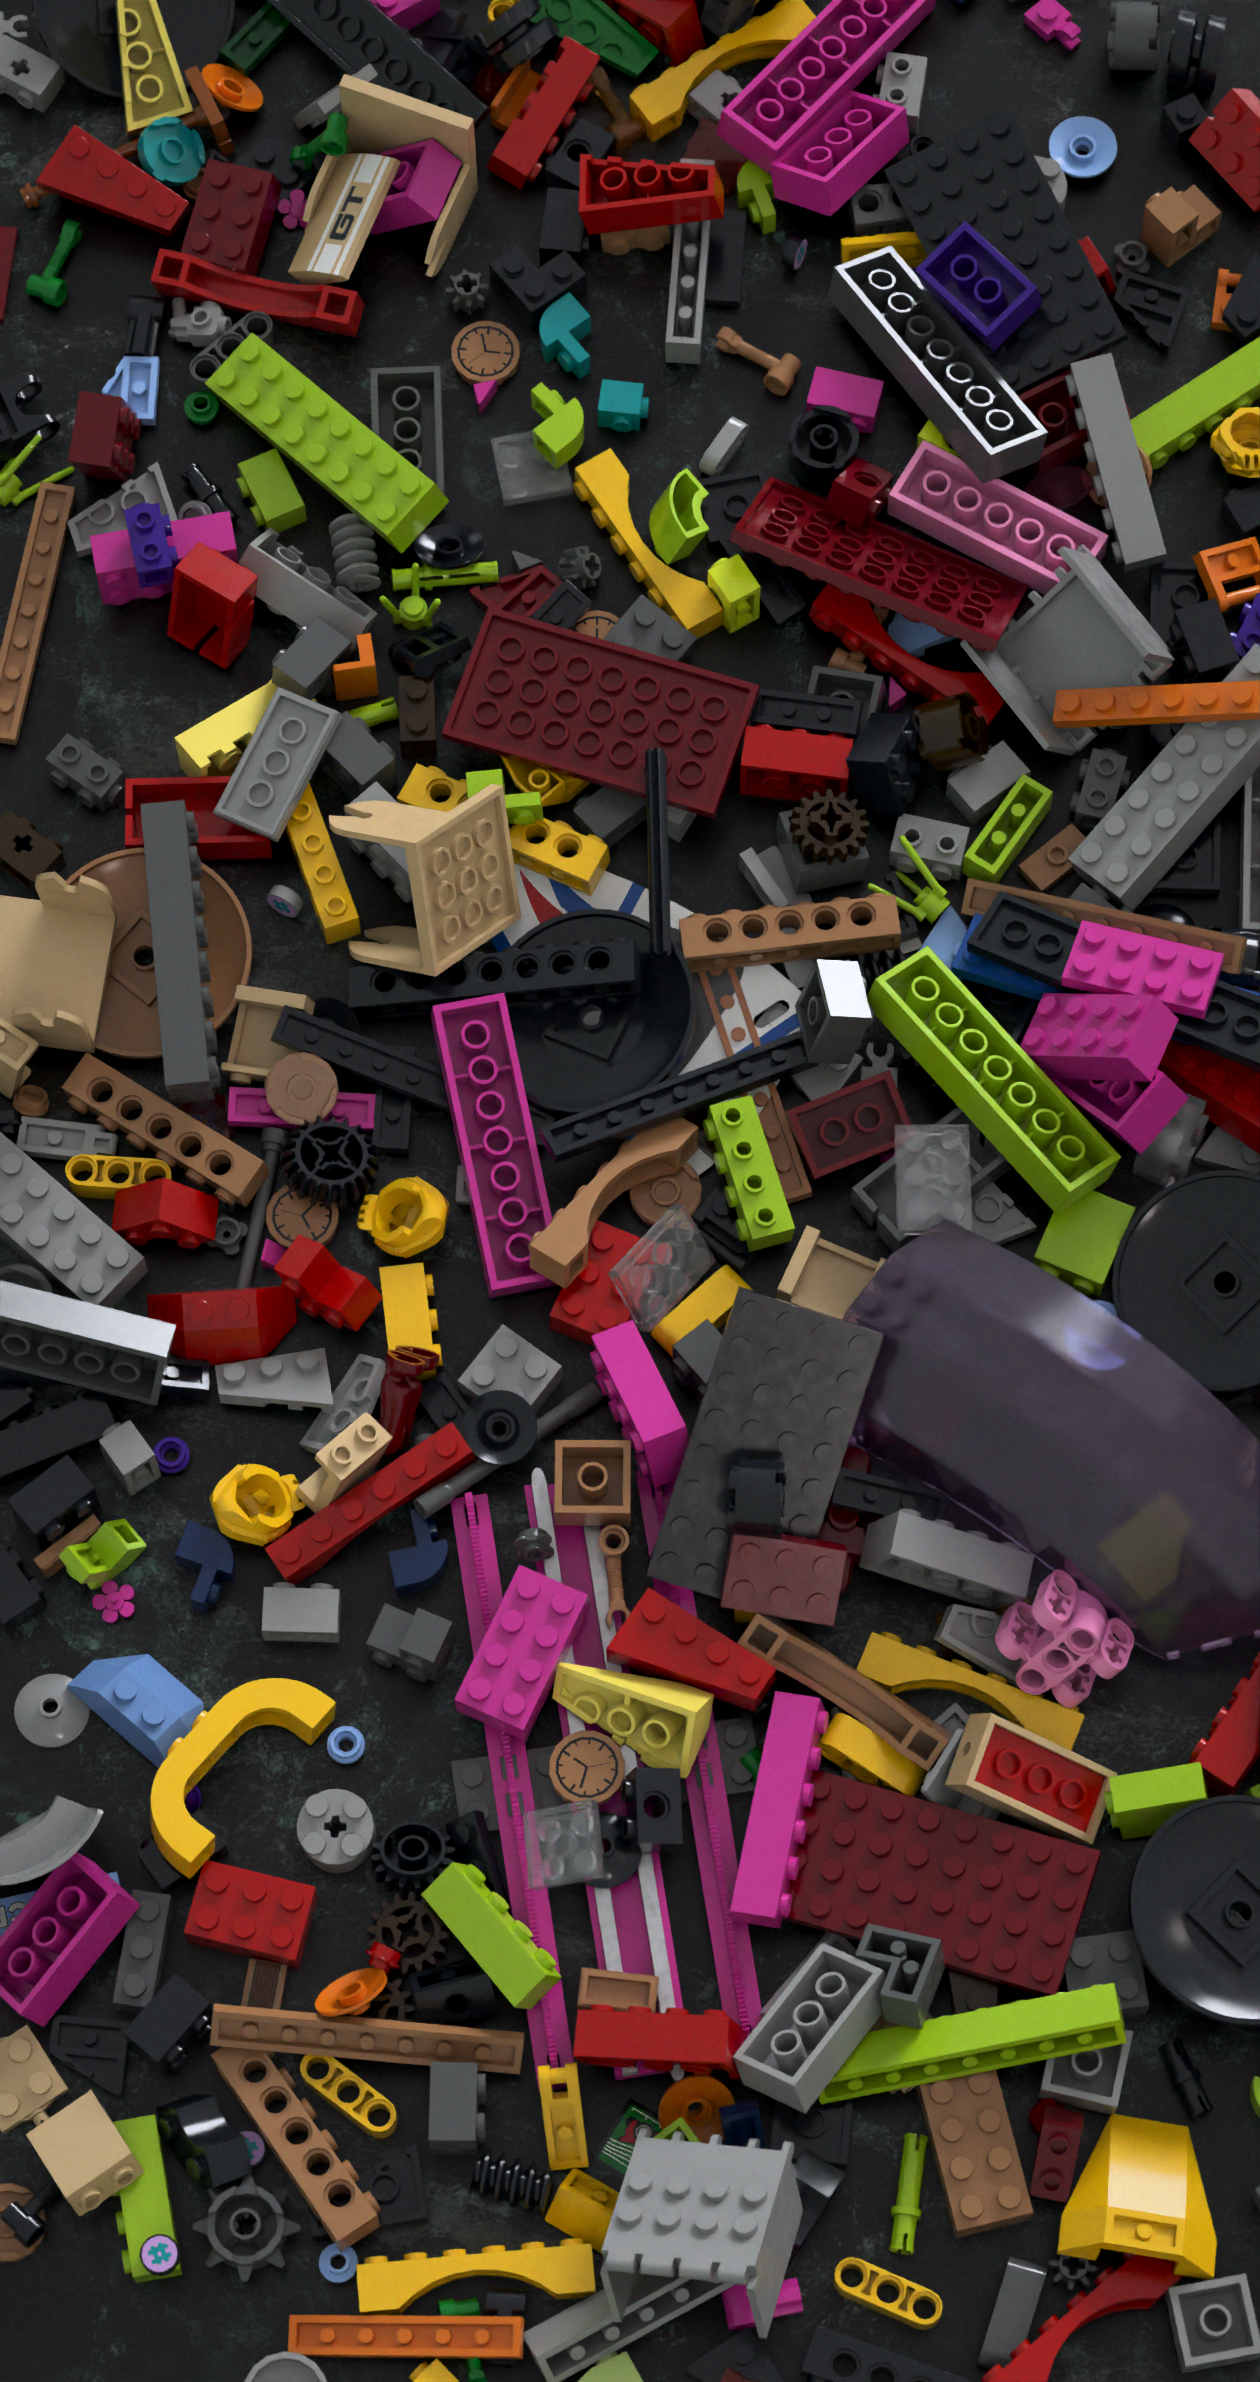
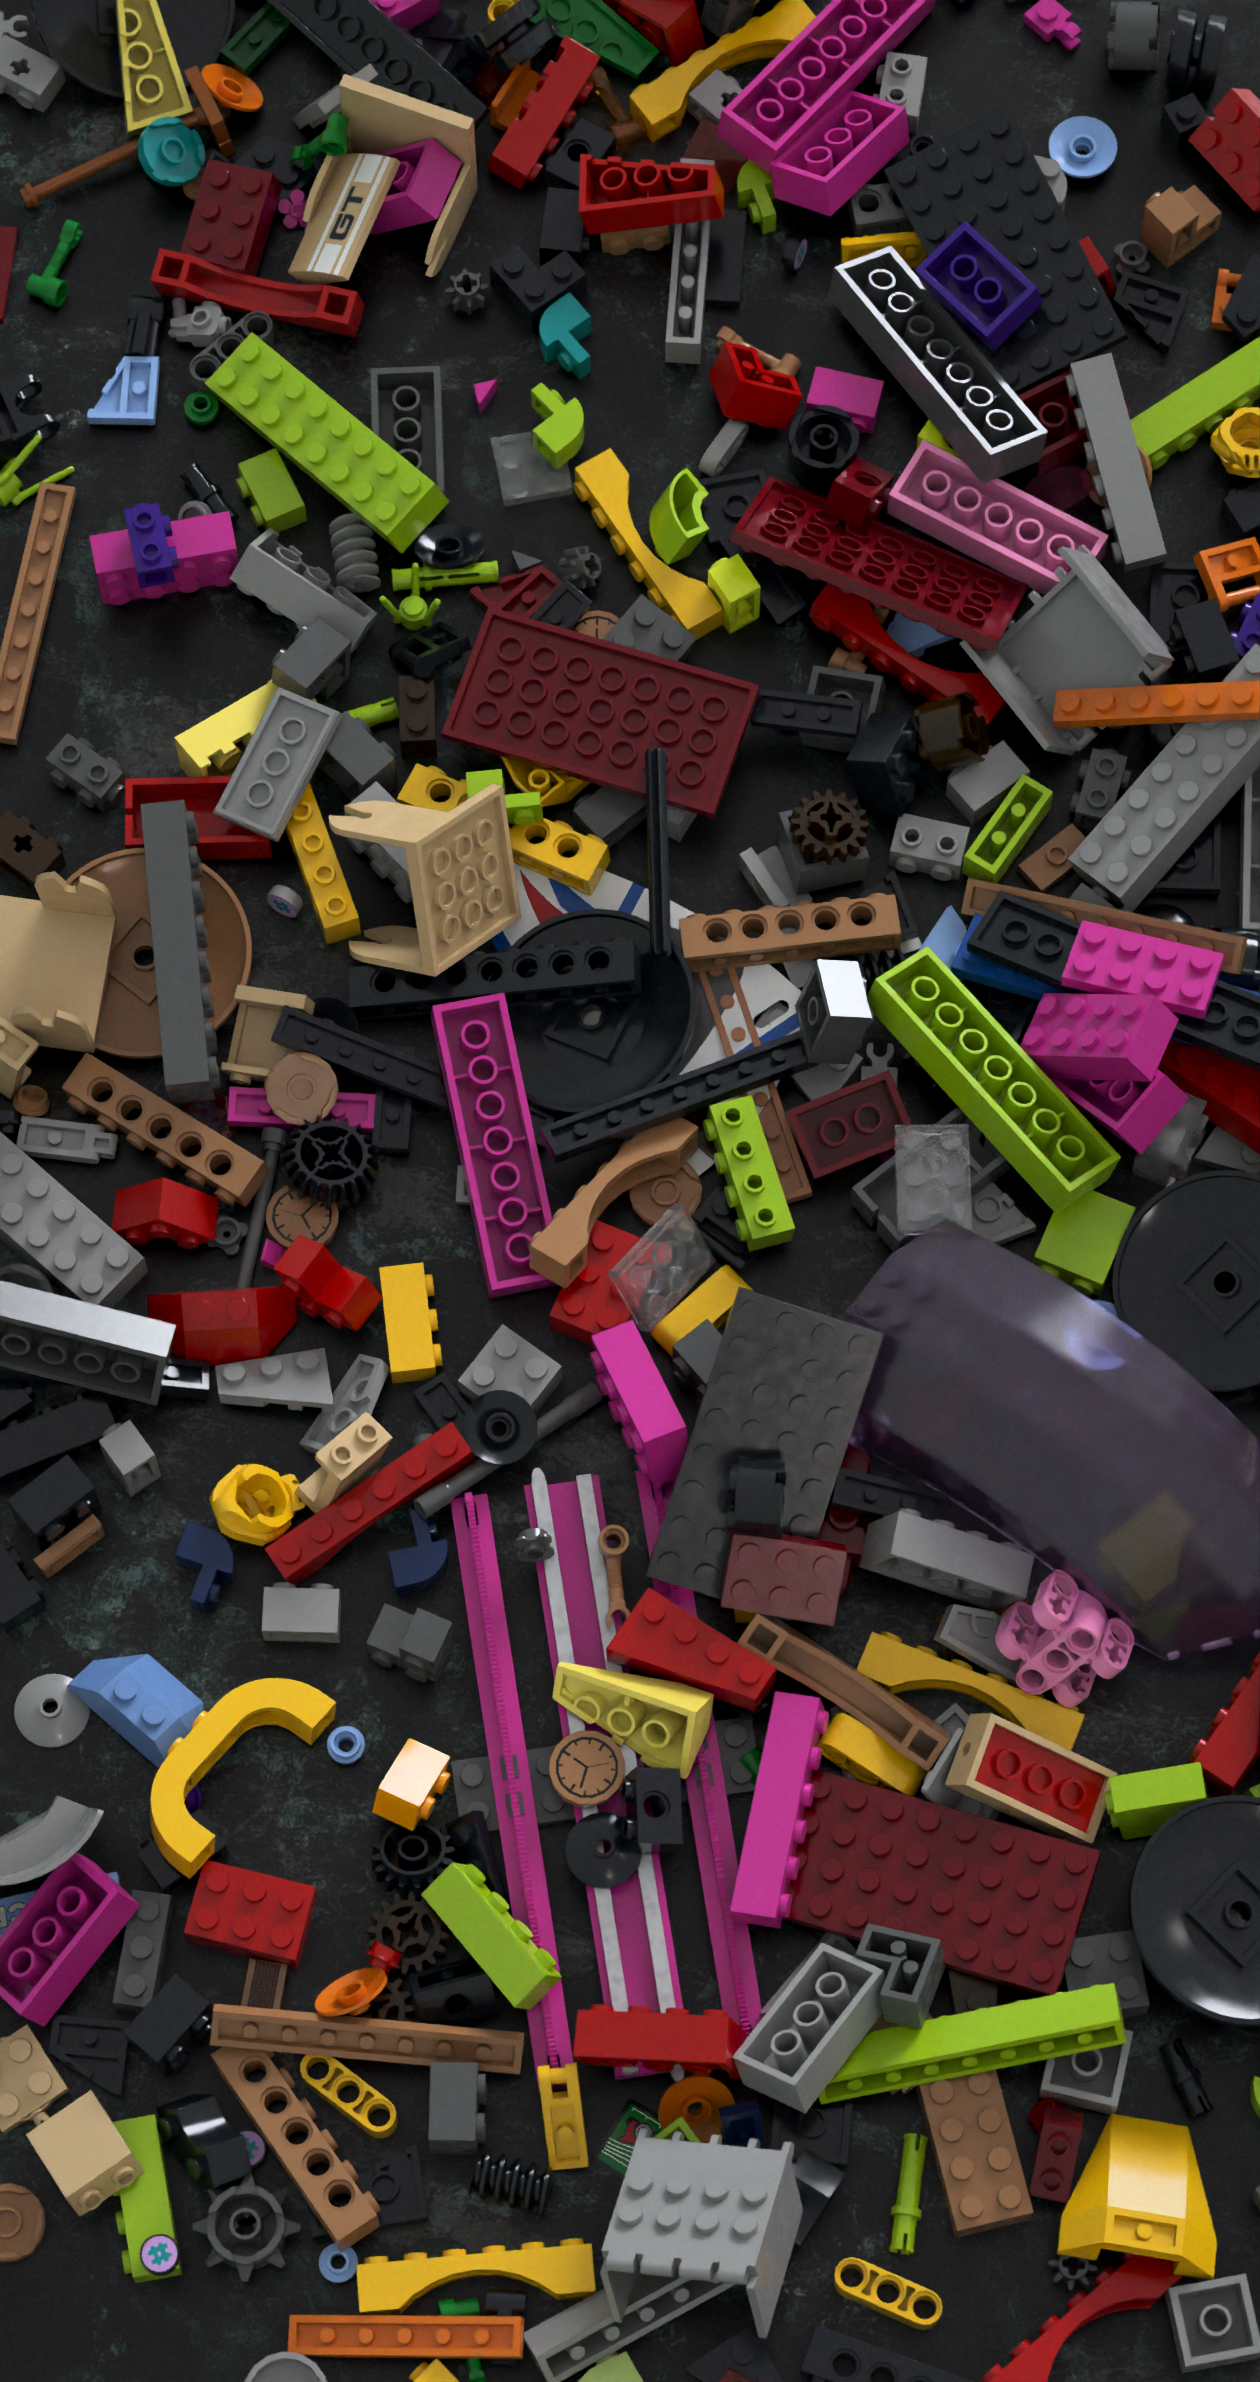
(24, 2220): black brick -> none
(103, 1170): yellow beam -> none
(104, 180): red wedge -> none
(104, 437): dark red brick -> none
(104, 1554): lime brick -> none
(109, 514): light grey wing -> none
(114, 1601): dark pink plant -> none
(172, 1444): dark purple plate -> none
(208, 594): red piece -> none
(351, 1846): light grey brick -> none
(359, 677): orange panel -> none
(402, 1391): dark red piece -> none
(405, 1216): yellow helmet -> none
(411, 1784): none -> brick
(485, 352): medium nougat tile -> none
(522, 1652): dark pink brick -> none
(563, 1844): clear plate -> none
(583, 2208): yellow panel -> none
(592, 1482): medium nougat brick -> none
(617, 1989): medium nougat tile -> none
(622, 405): teal brick -> none
(739, 2310): dark pink piece -> none
(752, 392): none -> red brick
(793, 763): red brick -> none
(825, 1275): tan panel -> none
(897, 696): dark pink piece -> none
(929, 902): lime plant -> none
(1012, 2312): dark grey beam -> none

